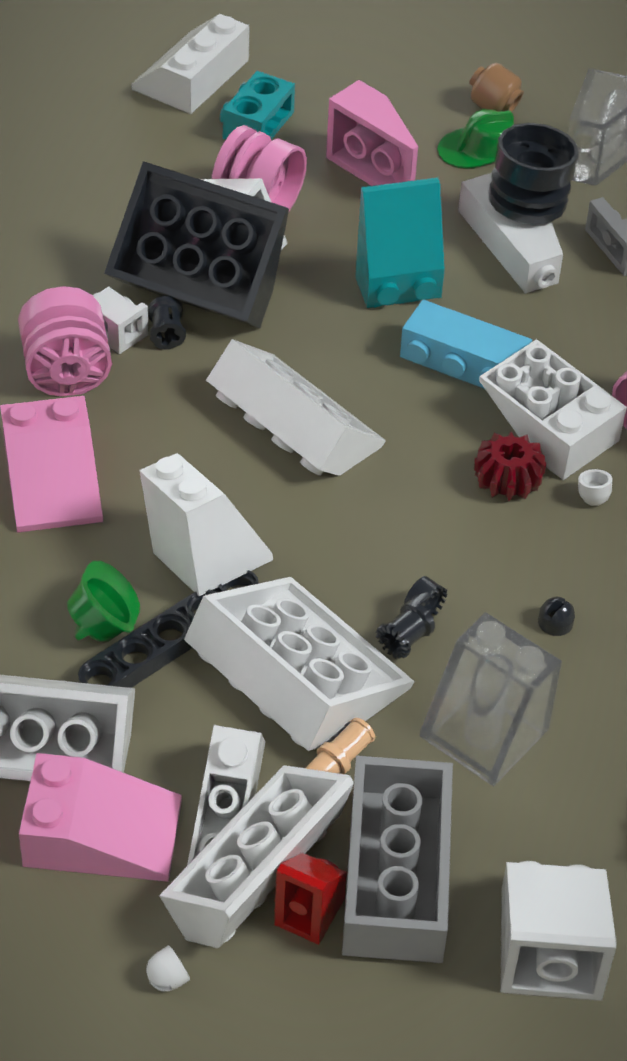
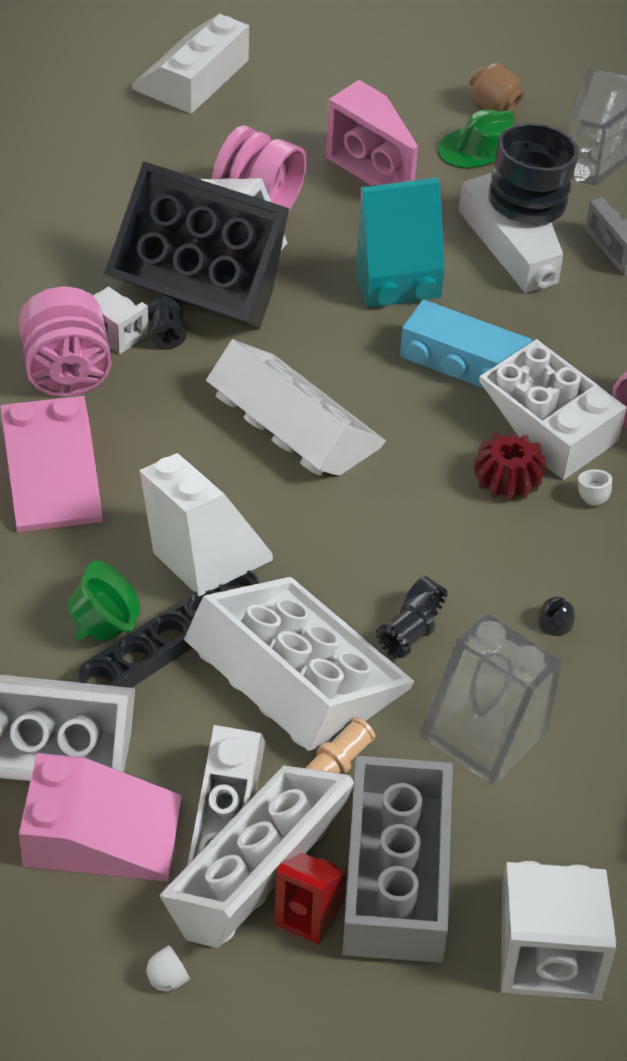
(260, 104): teal brick -> none

